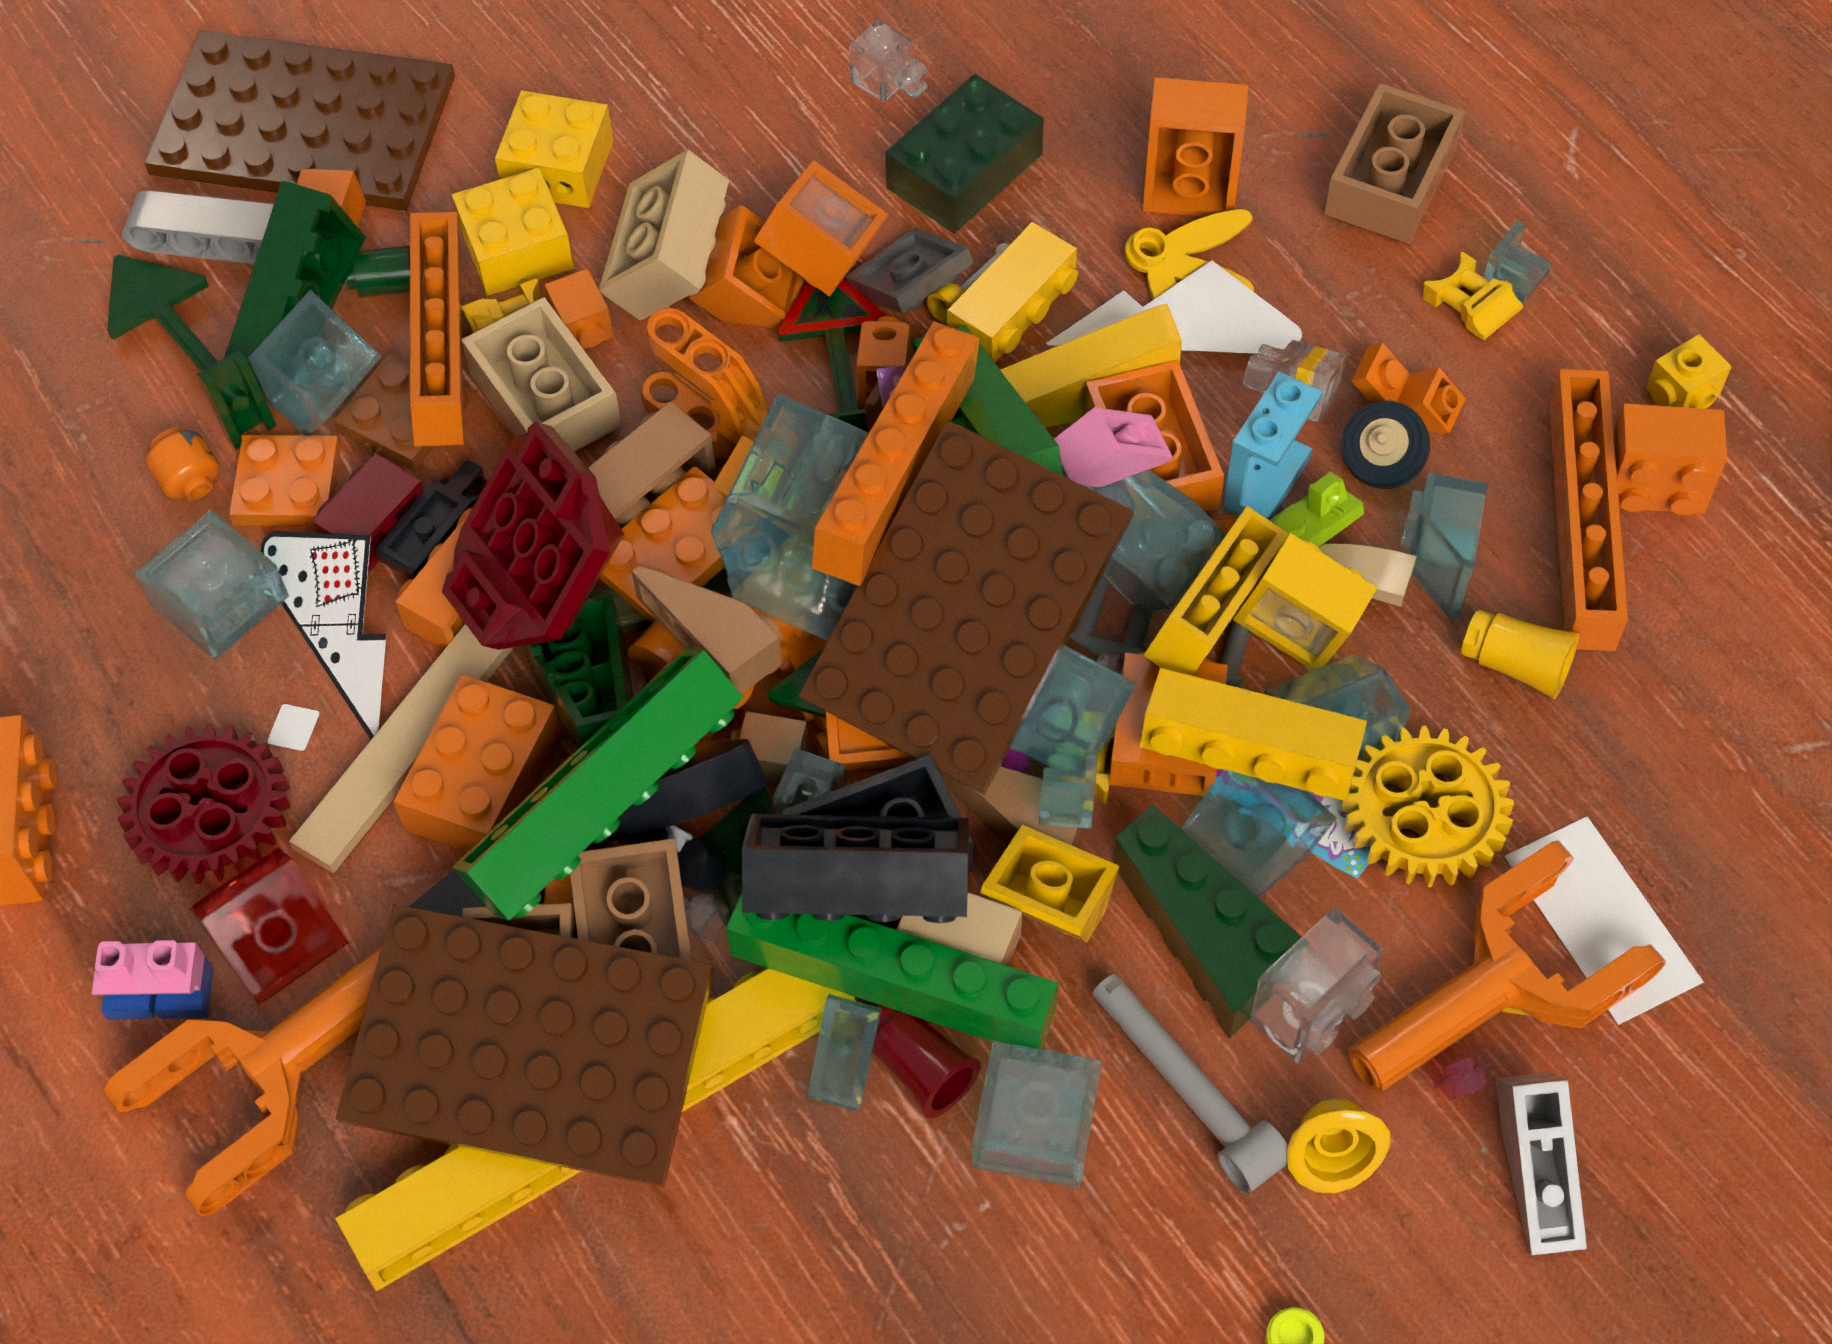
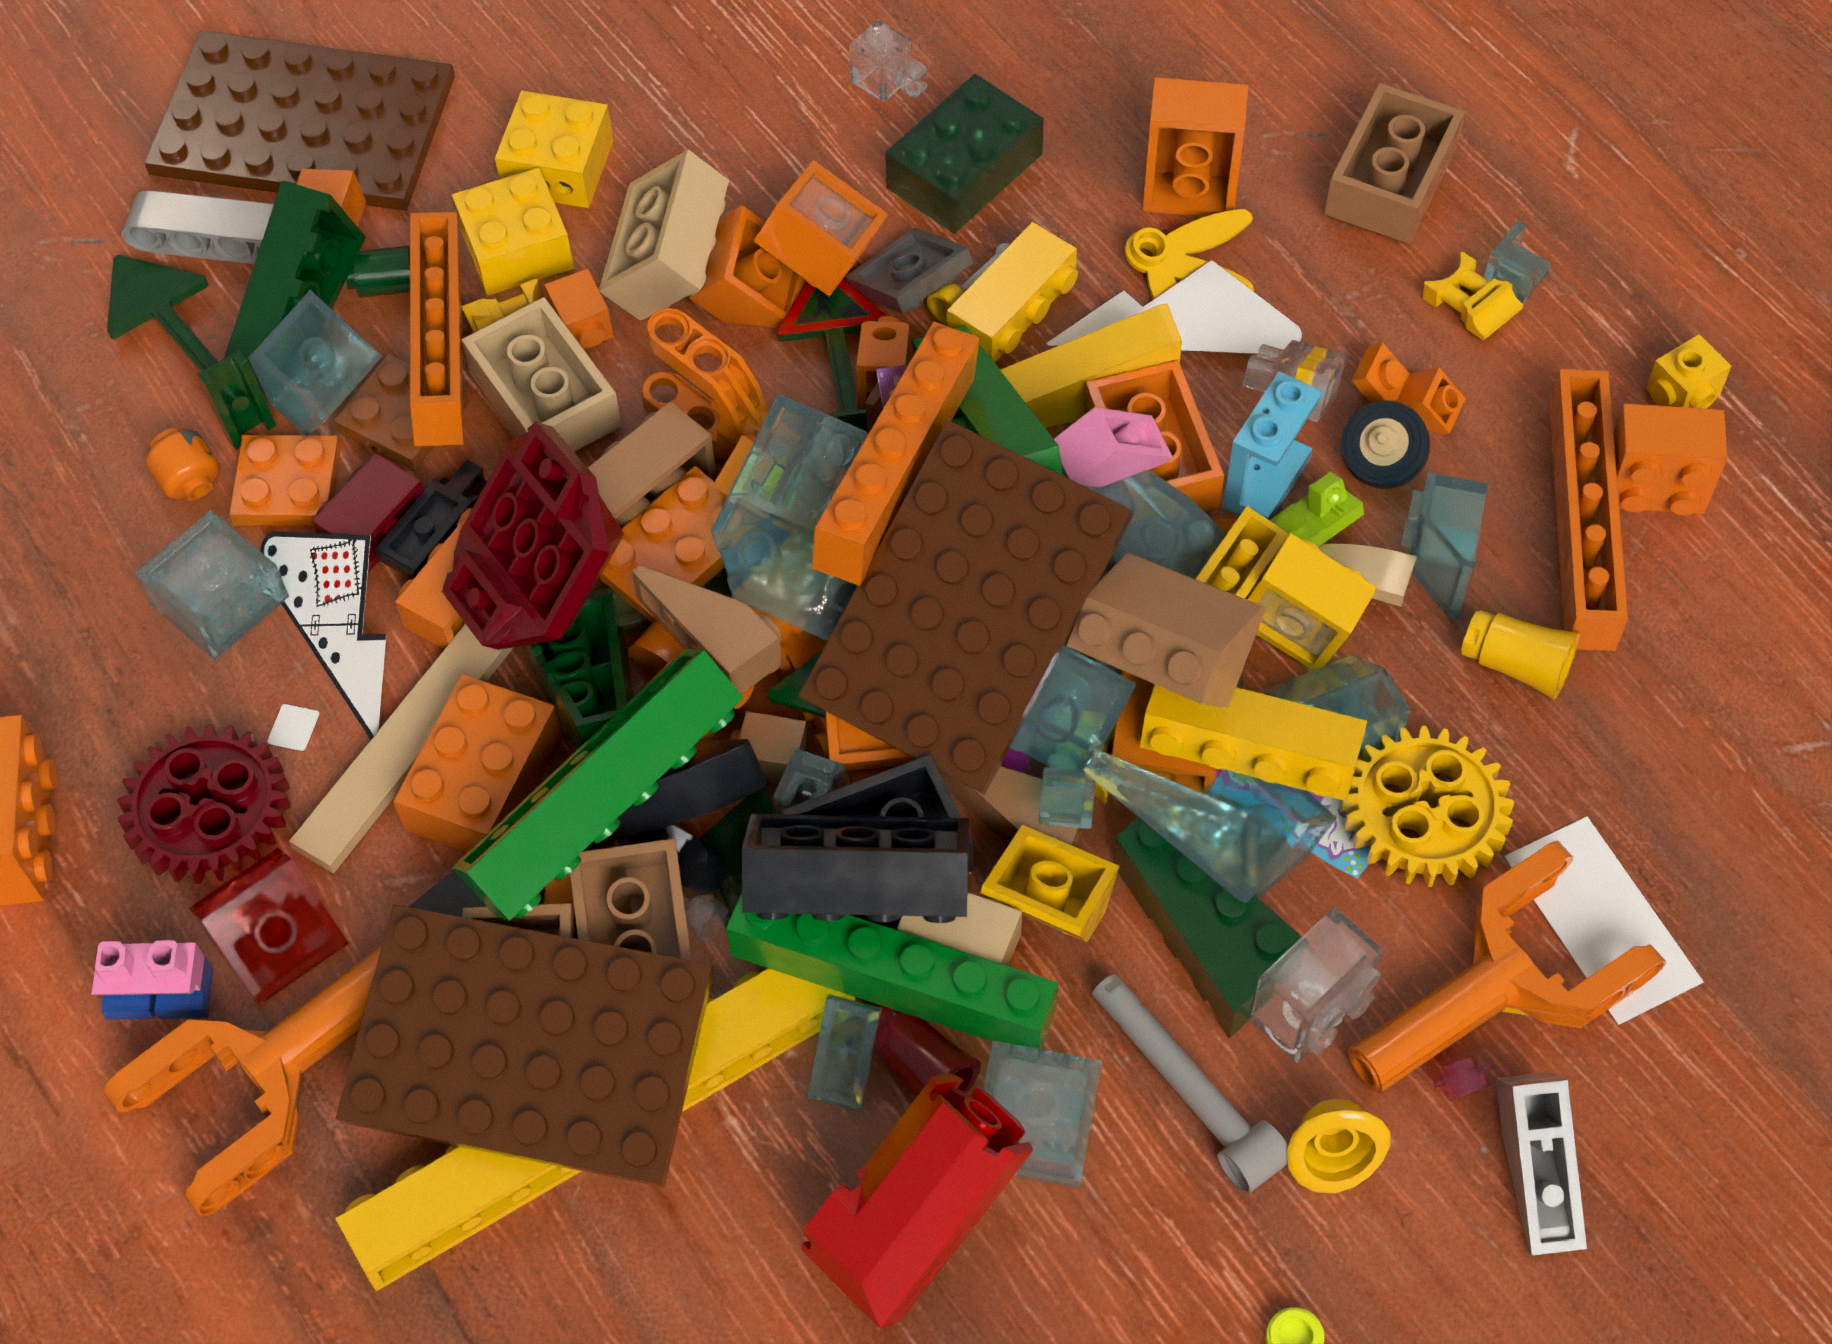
(916, 1198): none -> red brick
(1168, 629): none -> medium nougat slope
(1201, 827): none -> clear light blue wing

